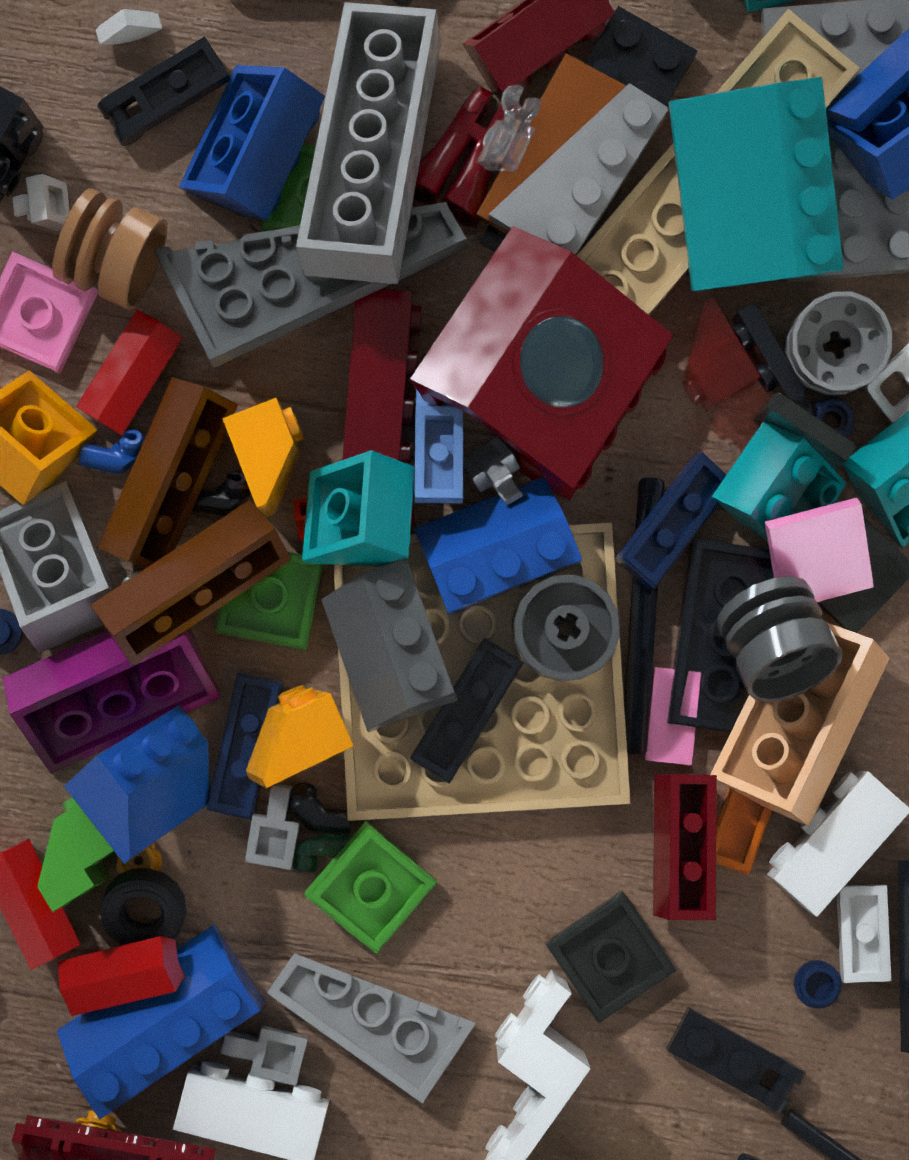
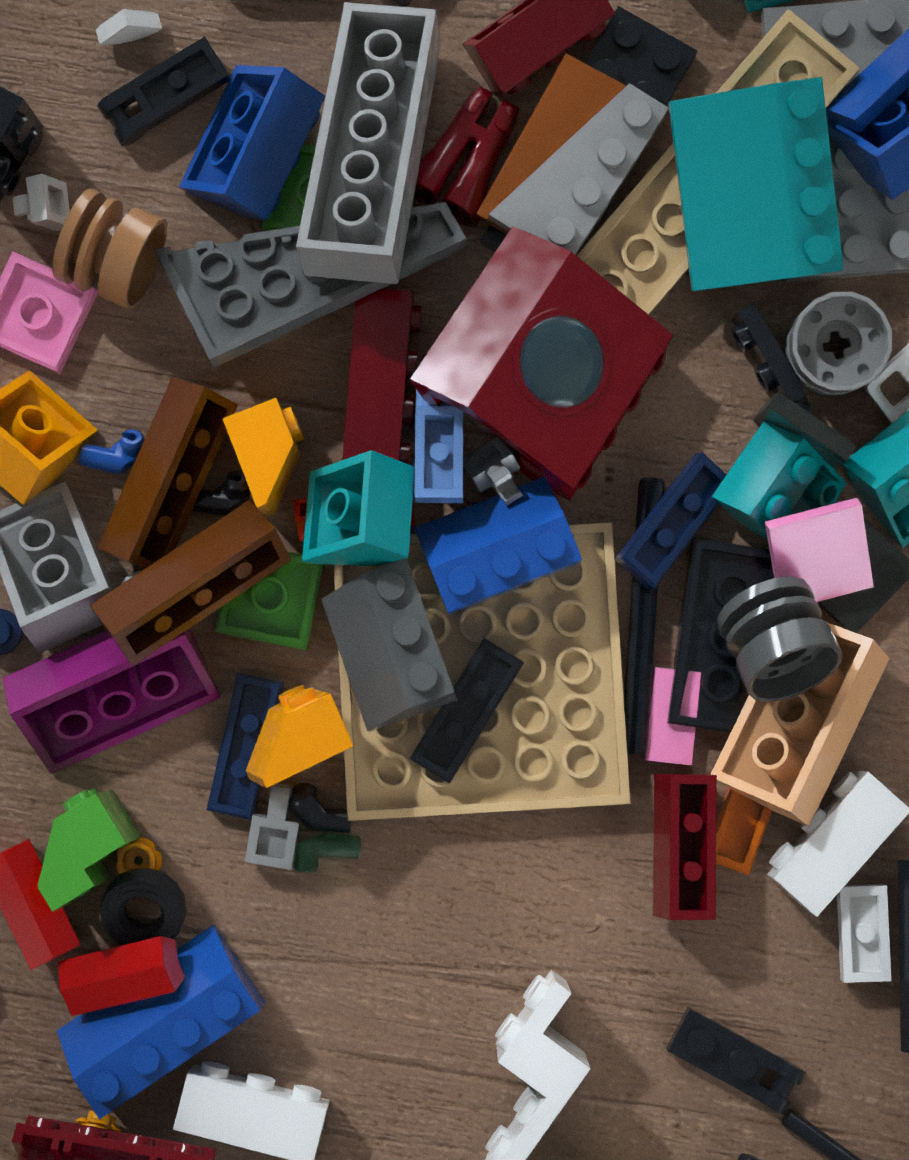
(129, 372): red piece -> none
(145, 783): blue slope -> none
(274, 1055): light grey plate -> none
(370, 887): bright green tile -> none
(381, 1027): light grey wing -> none
(509, 138): clear plate -> none
(589, 612): dark grey wheel -> none
(610, 956): pearl dark grey tile -> none
(716, 360): clear red slope -> none
(817, 984): dark blue plate -> none
(840, 409): dark blue plate -> none

